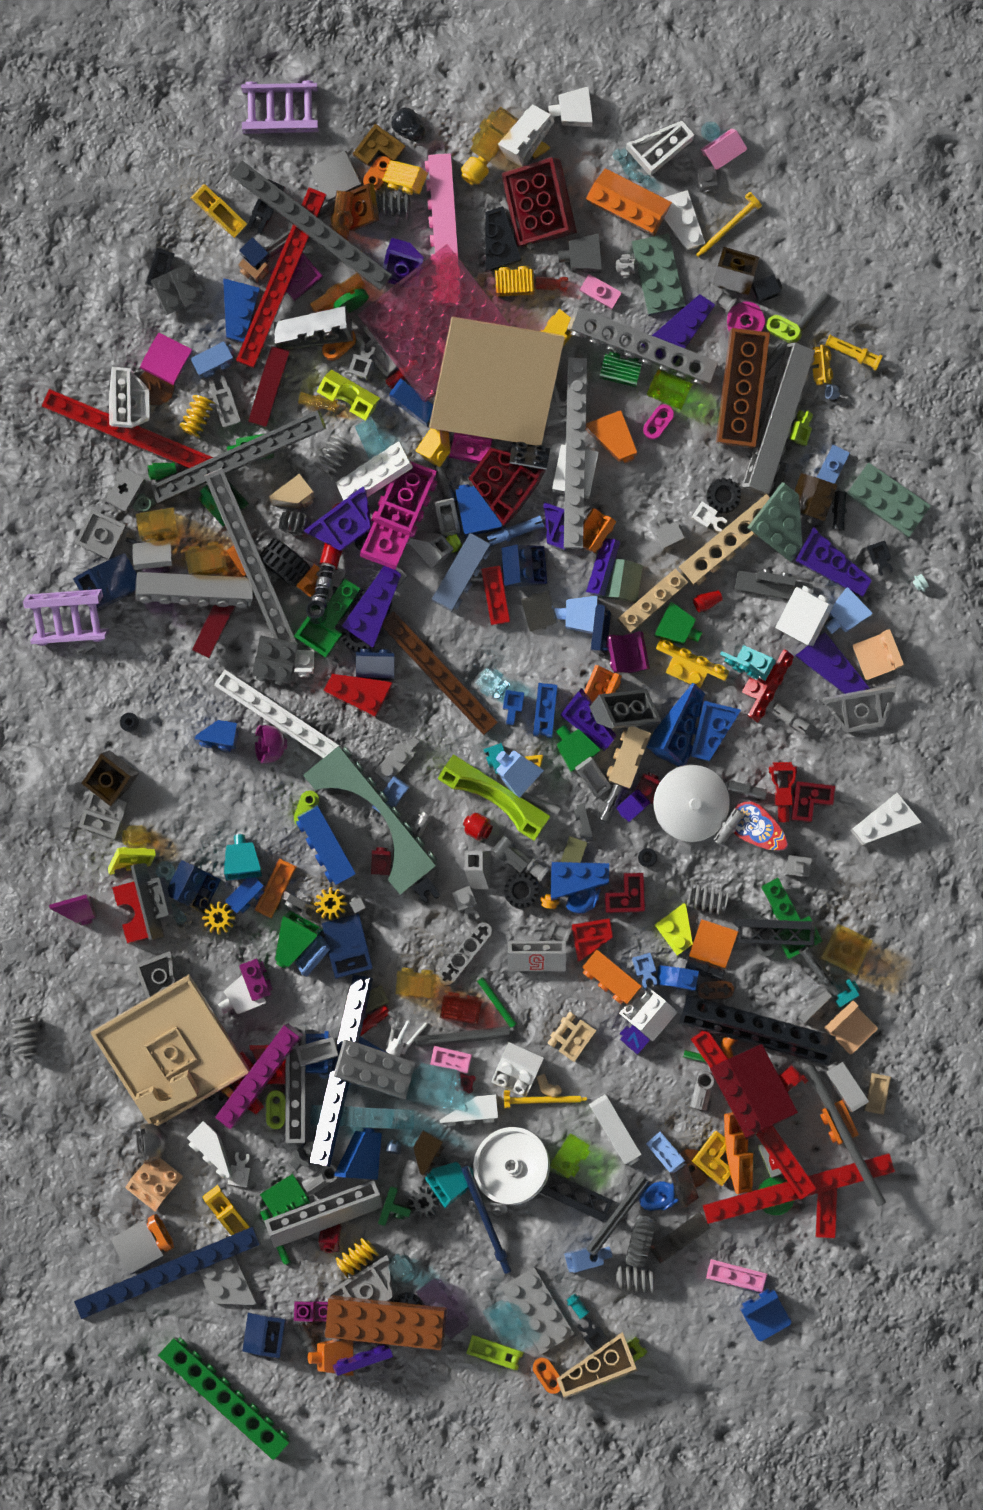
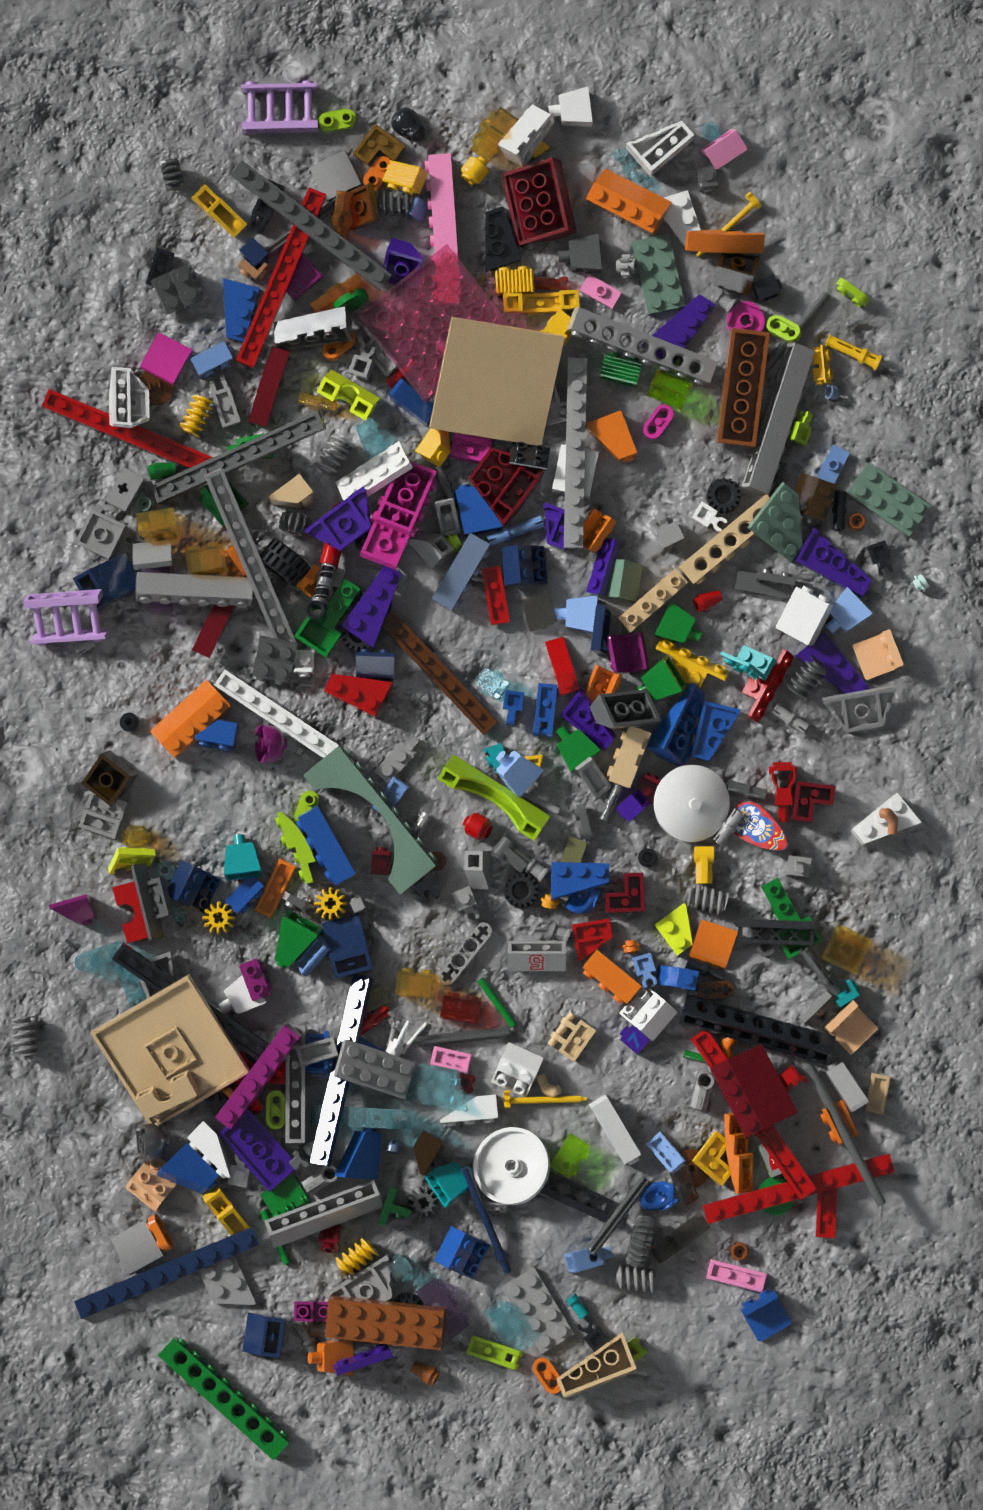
(126, 978): none -> clear light blue beam
(160, 979): none -> black plate
(172, 174): none -> dark grey gear
(189, 718): none -> orange slope
(189, 1170): none -> blue slope
(258, 1151): none -> dark purple plate
(294, 839): none -> lime slope
(337, 121): none -> lime plate
(418, 210): none -> medium blue slope
(425, 1372): none -> dark orange cone
(441, 861): none -> reddish brown tile
(462, 1252): none -> blue slope
(540, 302): none -> yellow slope
(562, 666): none -> red slope
(631, 947): none -> orange plate
(663, 679): none -> green torso
(704, 858): none -> yellow piece
(725, 242): none -> orange slope
(734, 1251): none -> dark orange plate
(808, 678): none -> dark grey piece
(857, 296): none -> lime plate
(861, 521): none -> dark orange plate
(891, 818): none -> nougat arm

